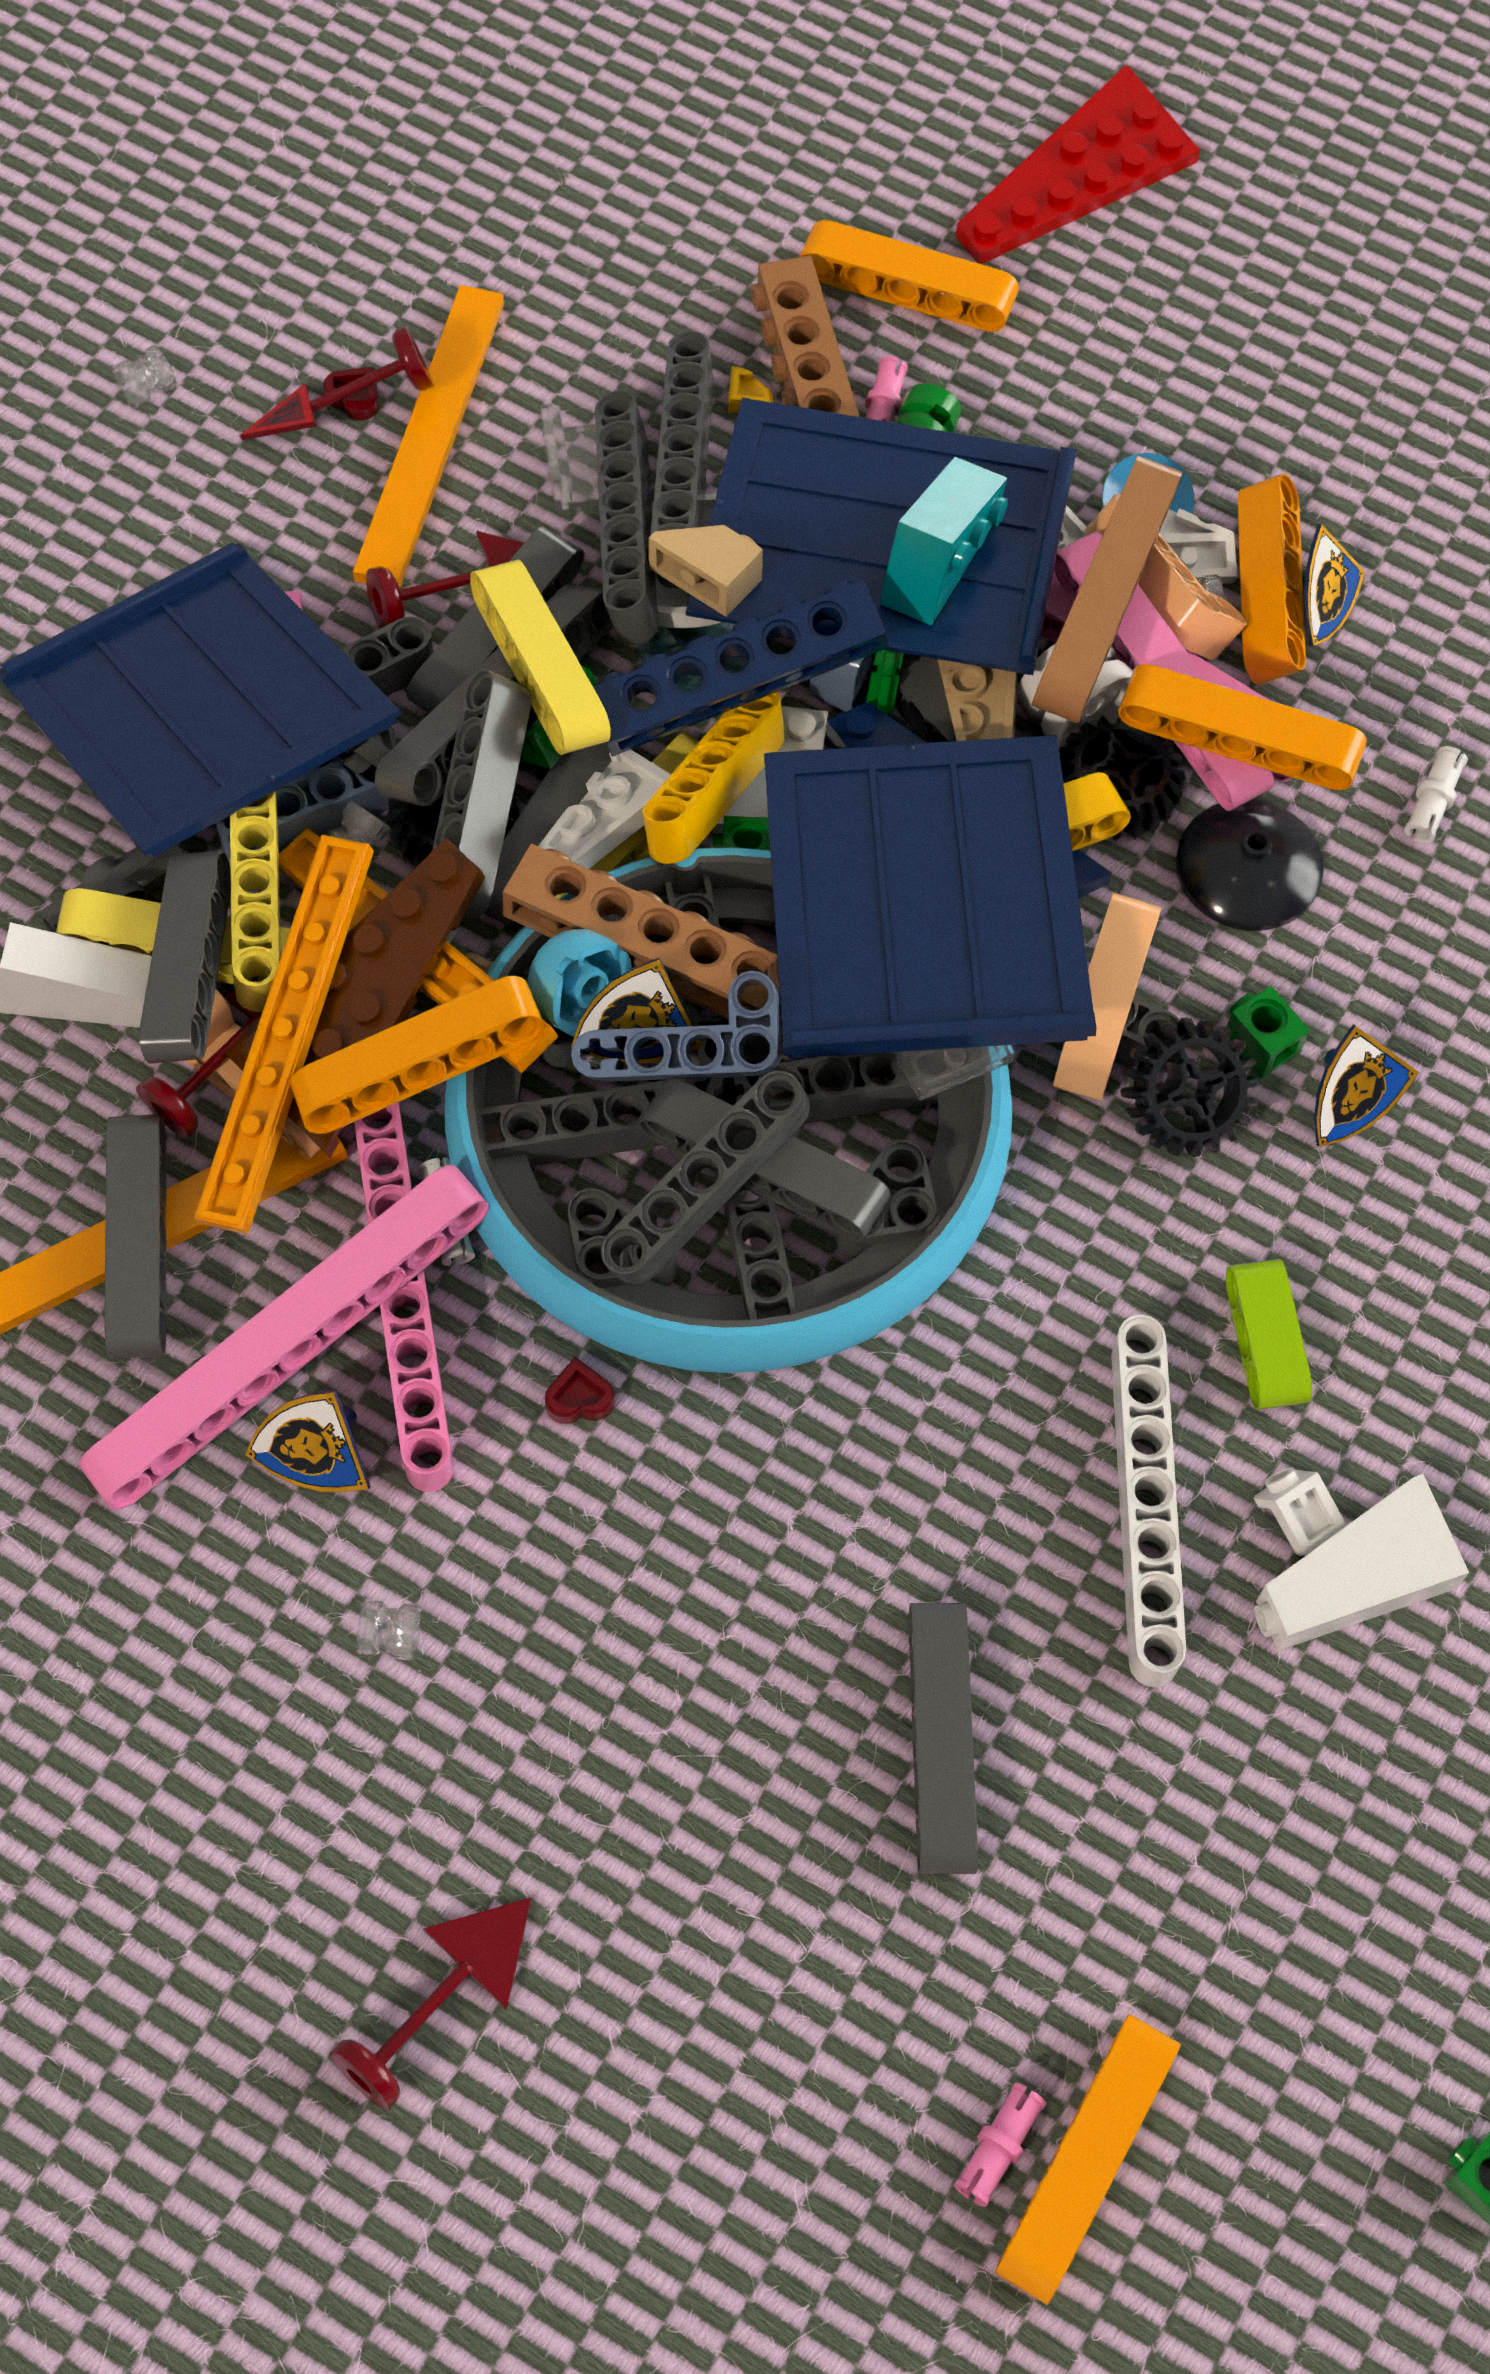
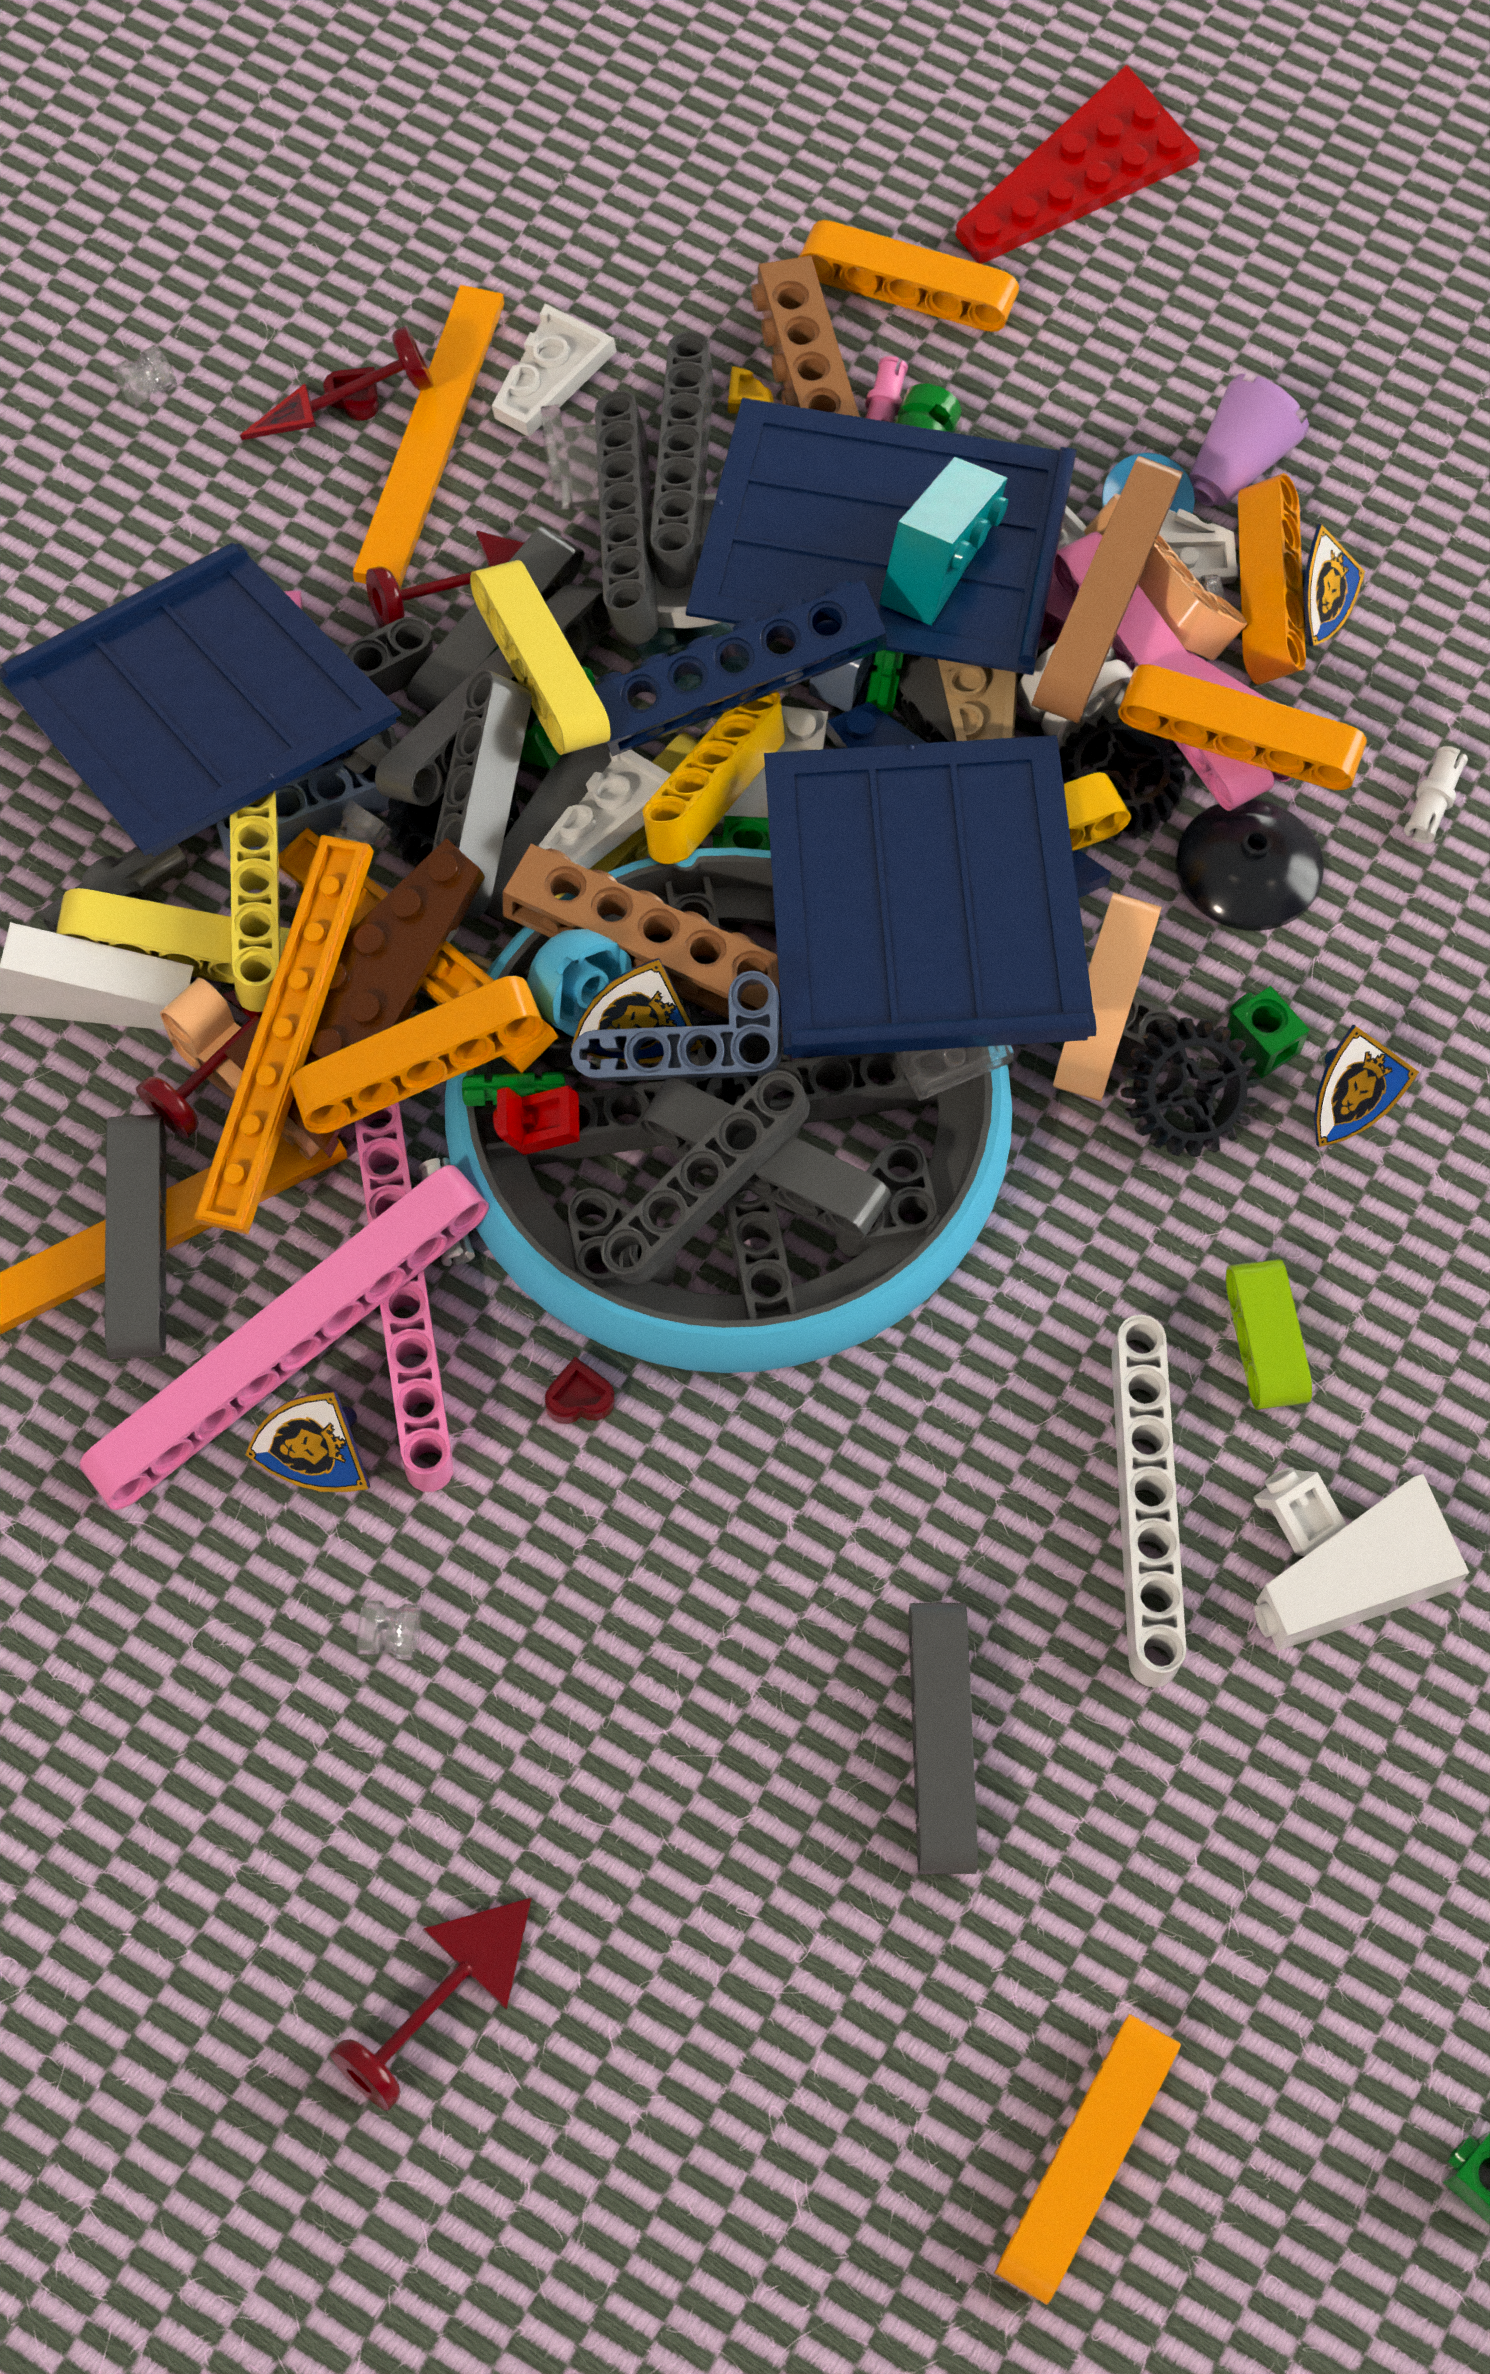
(185, 957): dark grey beam -> none
(478, 1090): none -> green axle
(538, 1119): none -> red bracket
(552, 369): none -> white wing
(708, 563): tan slope -> none
(1000, 2144): bright pink pin -> none
(1245, 439): none -> lavender cone

